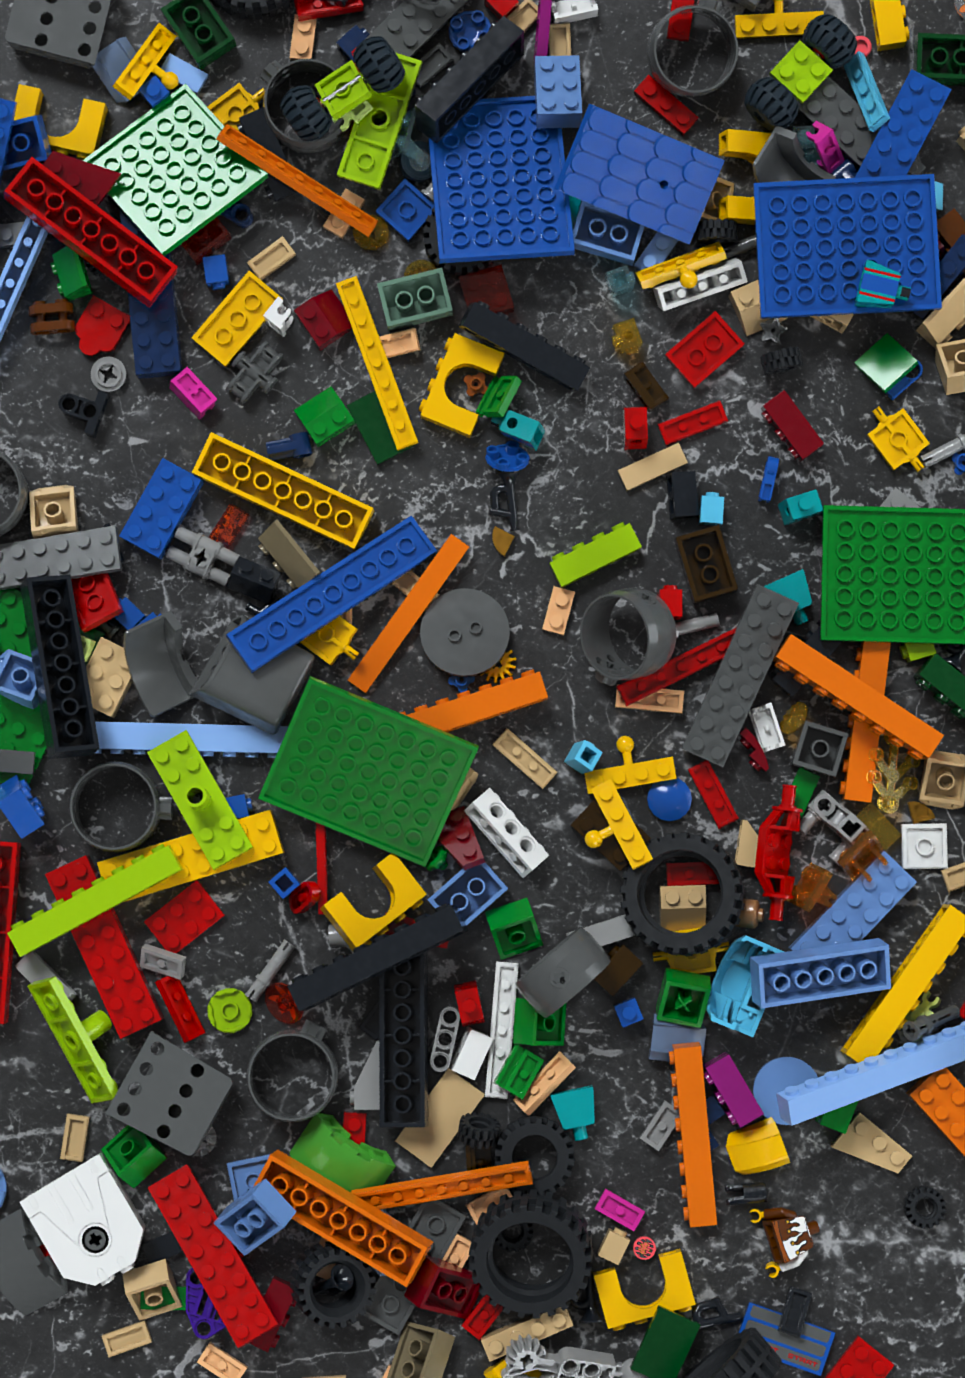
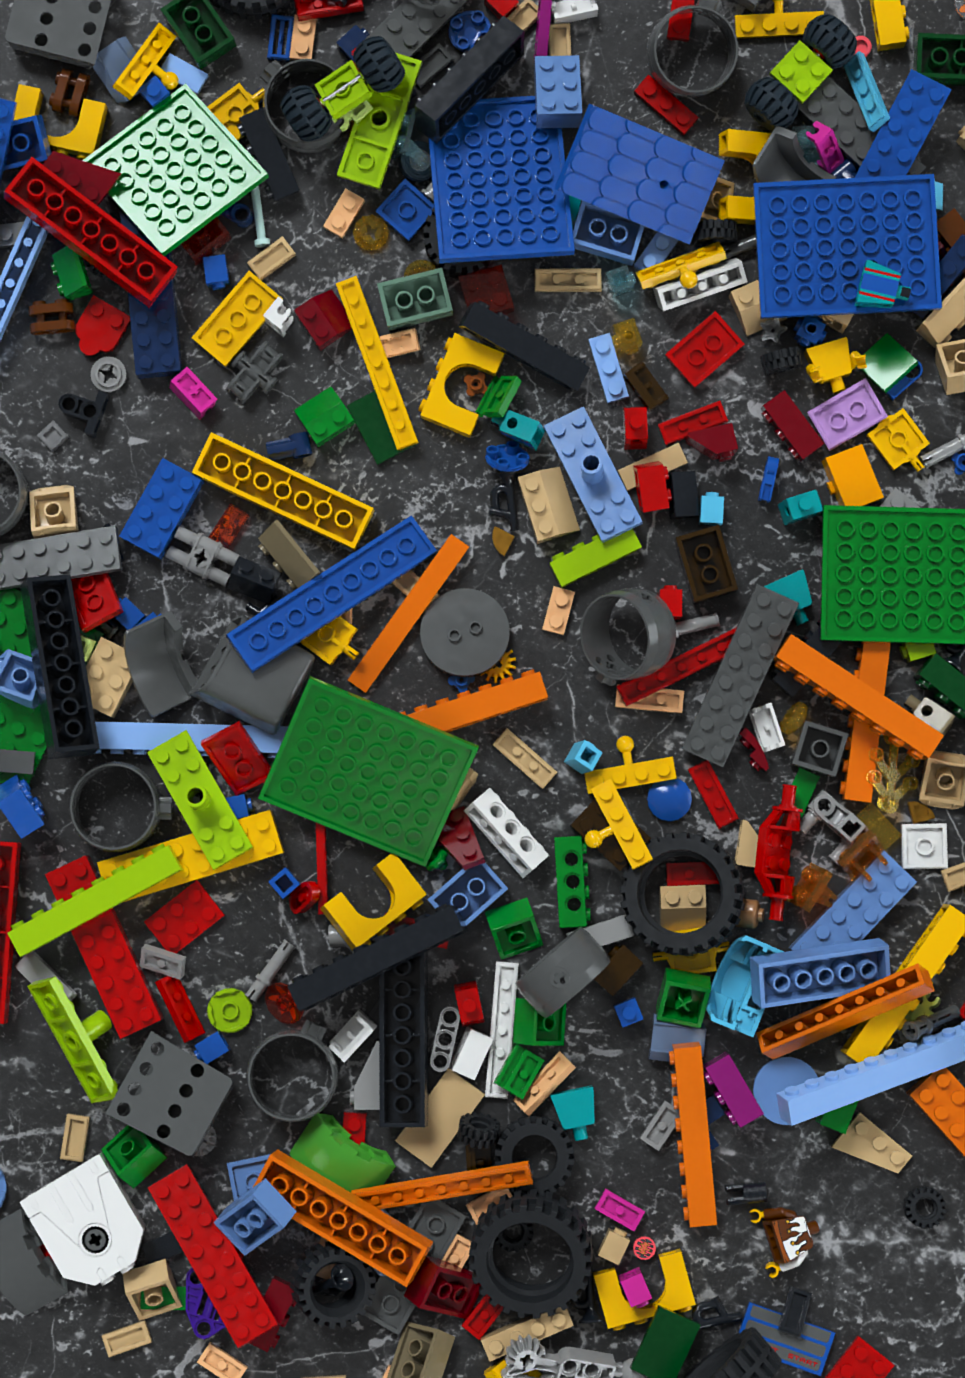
(53, 436): none -> flat silver tile
(64, 81): none -> reddish brown brick
(211, 1047): none -> blue brick
(237, 758): none -> red tile
(261, 240): none -> light aqua bar
(279, 56): none -> blue tile
(297, 180): orange tile -> none
(352, 1035): none -> white hinge
(548, 504): none -> tan slope
(567, 917): none -> green brick
(568, 280): none -> tan tile
(598, 489): none -> medium blue plate
(608, 368): none -> light blue plate
(635, 1288): none -> dark pink brick
(651, 486): none -> red brick
(714, 442): none -> dark red slope
(757, 1148): yellow slope -> none
(806, 338): none -> blue brick
(832, 363): none -> yellow torso
(845, 1011): none -> orange brick
(847, 414): none -> lavender tile
(852, 478): none -> light orange container
(939, 719): none -> torso

